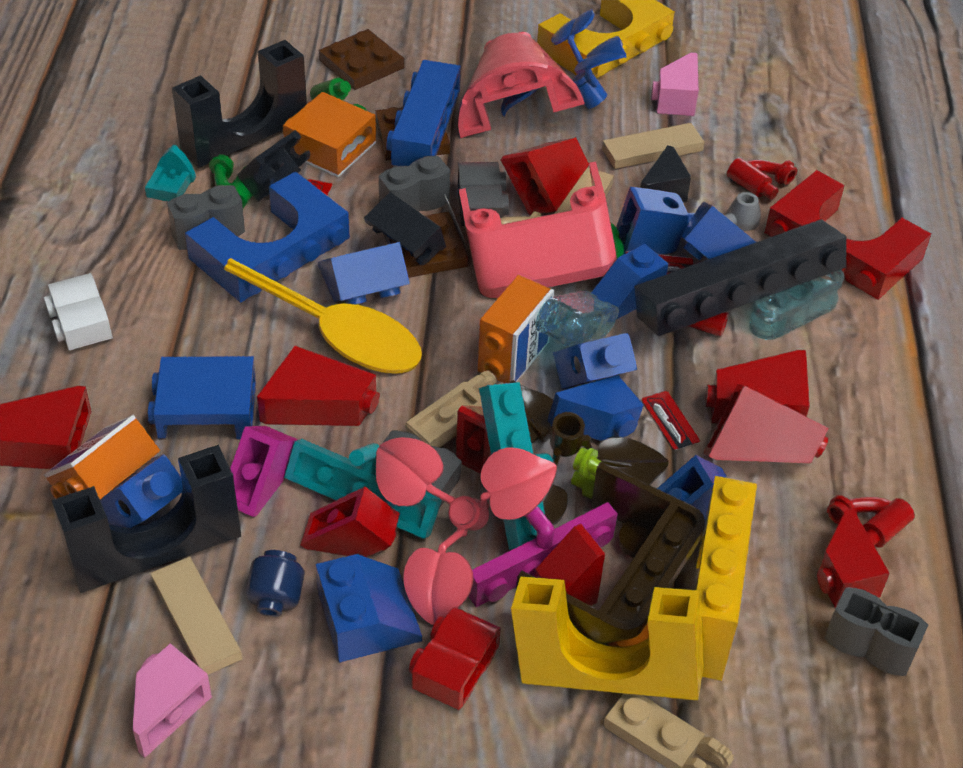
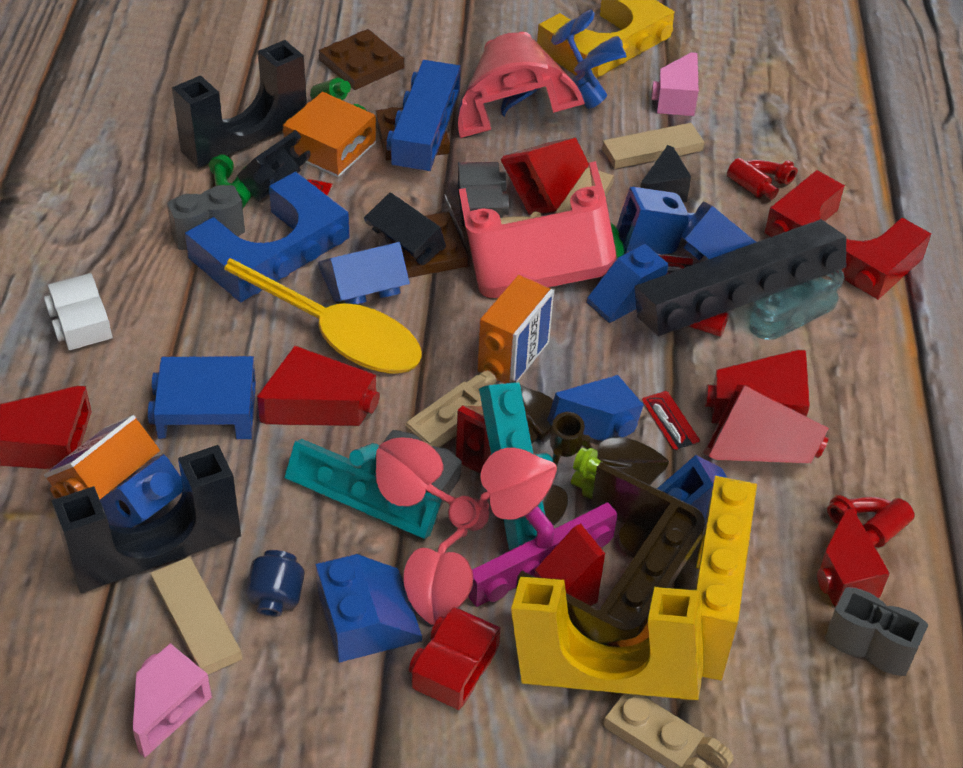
(171, 176): teal tile -> none
(260, 466): dark pink slope -> none
(352, 525): red slope -> none
(419, 184): dark grey brick -> none
(576, 318): clear light blue piece -> none
(597, 360): blue torso -> none
(745, 211): light grey bar -> none

